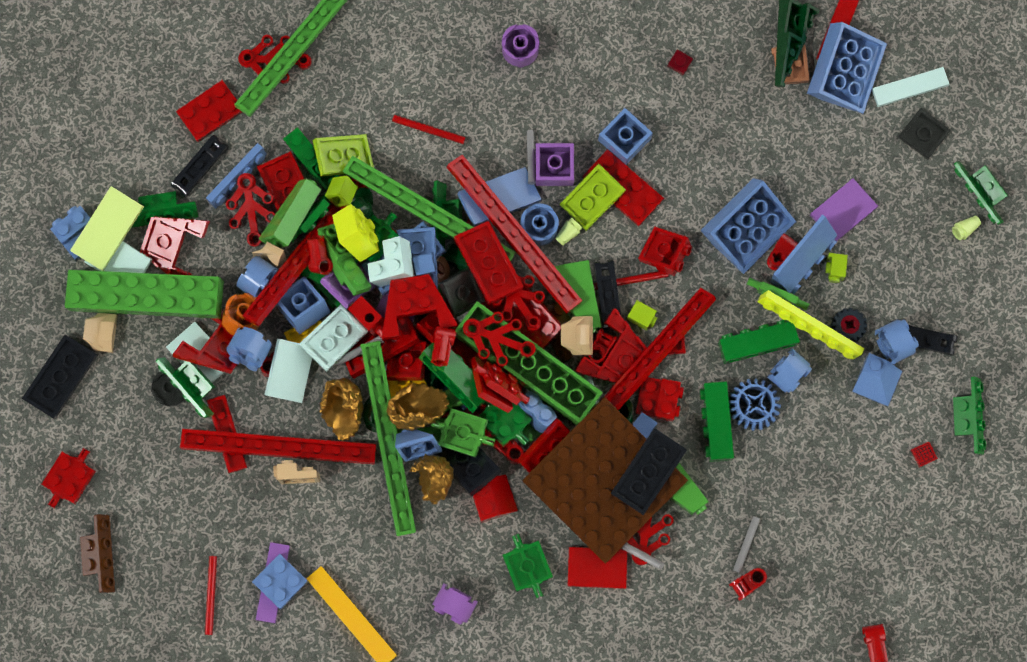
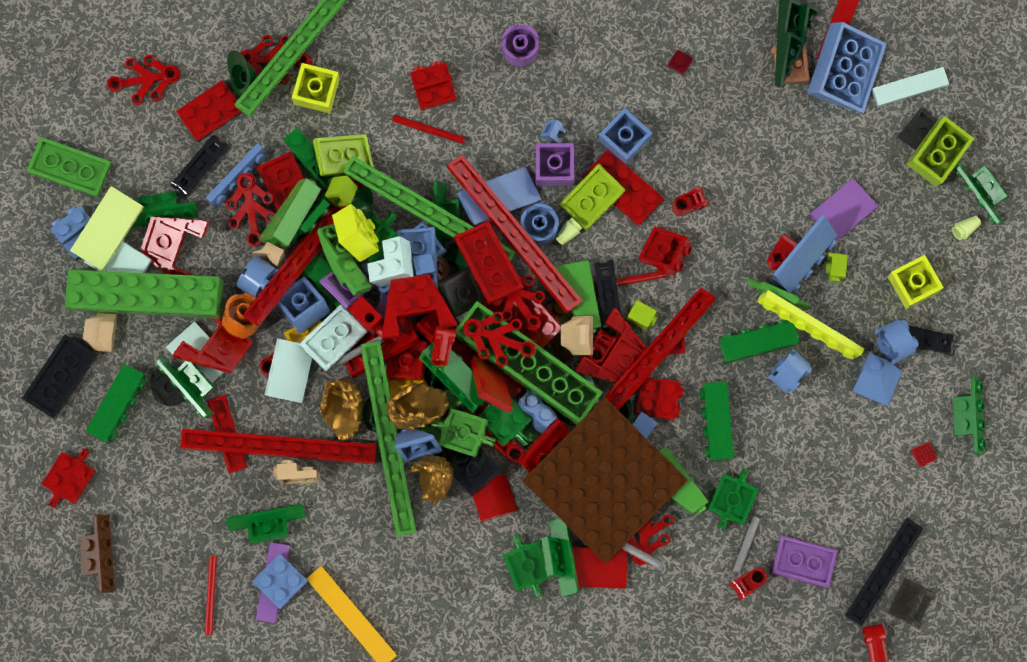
(69, 167): none -> bright green plate
(116, 404): none -> green brick
(146, 79): none -> red plant
(241, 72): none -> dark green piece
(248, 348): medium blue brick -> none
(267, 524): none -> green bracket
(315, 88): none -> neon yellow brick
(318, 256): red piece -> none
(433, 85): none -> red plate
(454, 603): medium lavender brick -> none
(501, 383): red plate -> none
(531, 157): light grey bar -> none
(551, 130): none -> medium blue tile
(560, 558): none -> green bracket
(648, 471): black plate -> none
(693, 201): none -> red piece
(733, 499): none -> green plate
(748, 225): medium blue slope -> none
(761, 410): medium blue gear -> none
(804, 561): none -> medium lavender tile
(854, 320): black wheel -> none
(883, 572): none -> black plate
(905, 600): none -> clear smoke plate
(915, 282): none -> neon yellow brick
(940, 151): none -> lime brick

